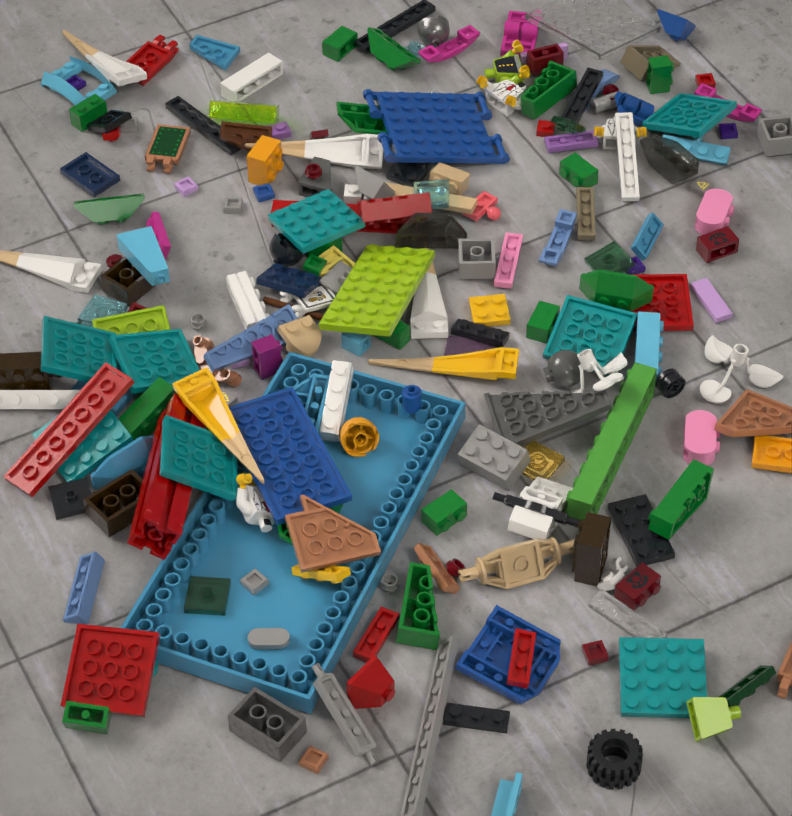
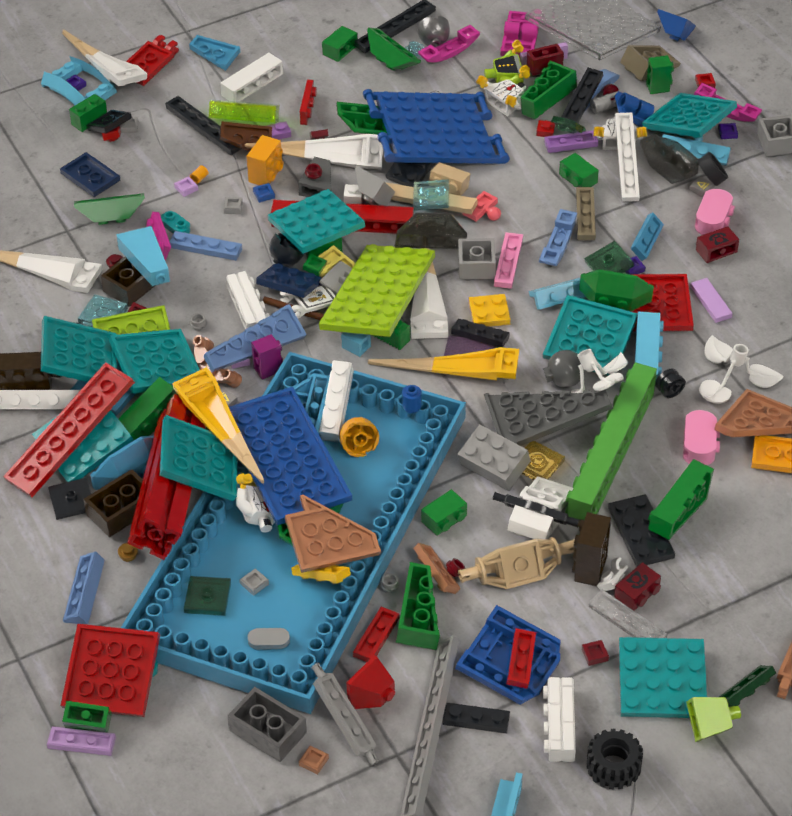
(81, 741): none -> lavender tile
(127, 552): none -> pearl gold plate
(167, 146): tile -> none
(174, 222): none -> teal plate
(199, 174): none -> light orange hinge
(205, 245): none -> medium blue plate
(301, 336): tan slope -> none
(307, 102): none -> red plate
(393, 207): red wedge -> none
(542, 321): green brick -> none
(556, 293): none -> medium azure fence
(561, 719): none -> white brick
(712, 168): none -> black tyre

